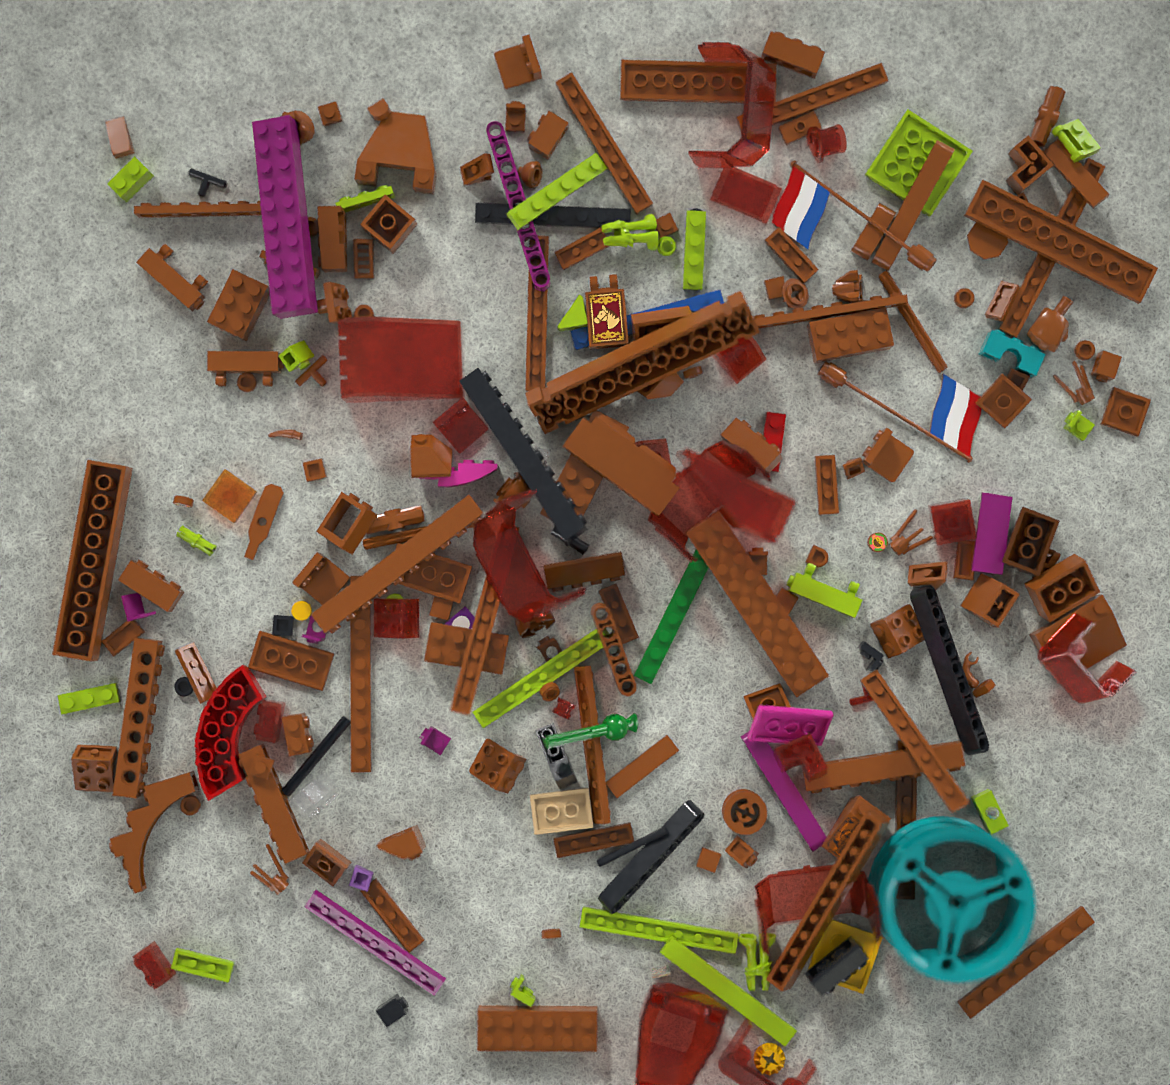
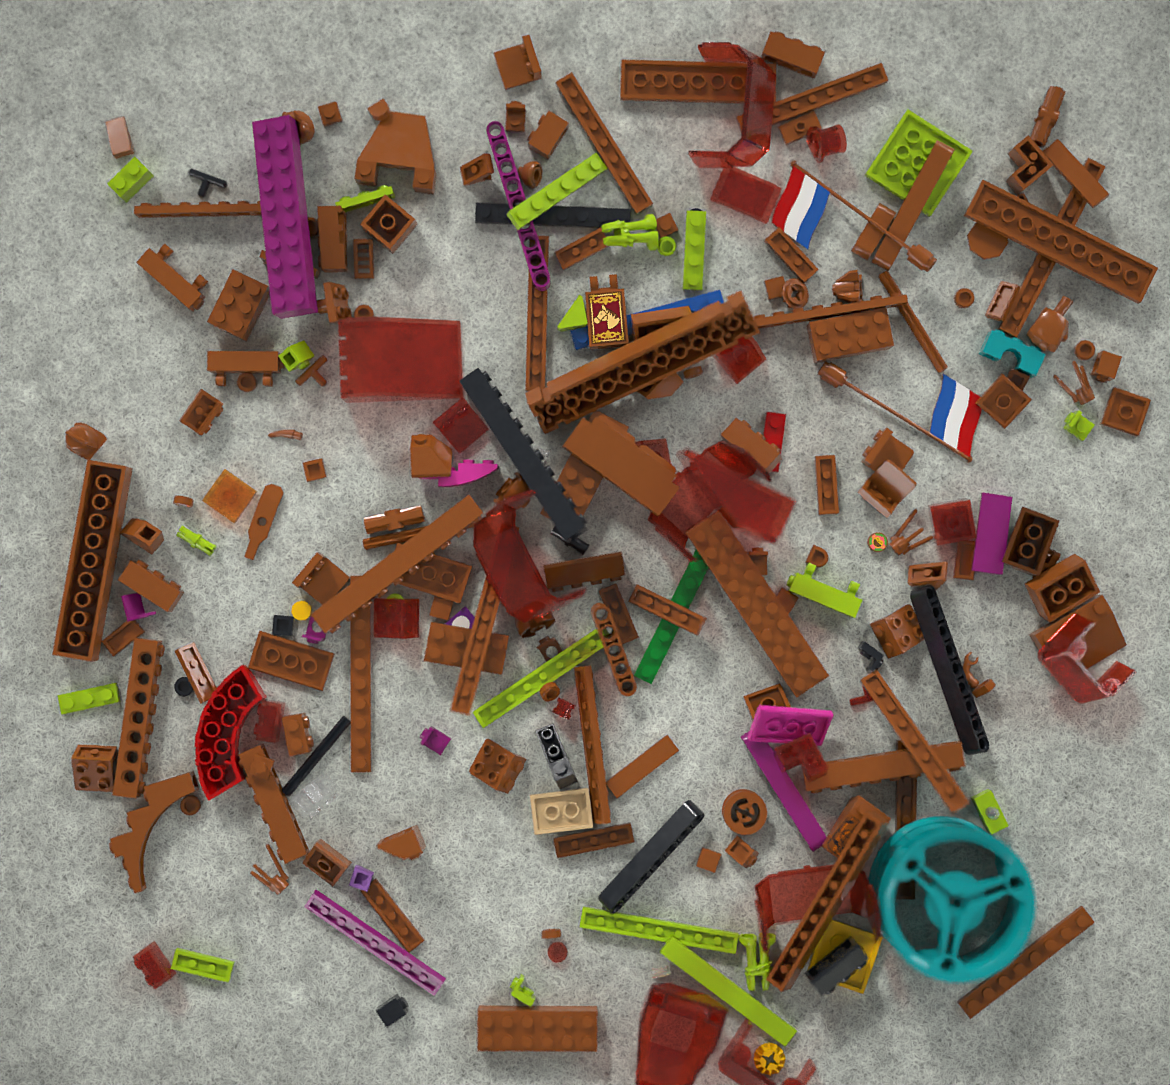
(84, 440): none -> dark orange piece
(143, 534): none -> dark orange slope
(202, 412): none -> dark orange bracket
(358, 528): dark orange window -> none
(557, 952): none -> clear red tile
(613, 727): green piece -> none
(632, 846): black bar -> none
(667, 610): none -> dark orange tile
(853, 468): dark orange slope -> none
(887, 488): none -> dark orange bracket
(989, 600): dark orange slope -> none
(1076, 140): lime plate -> none

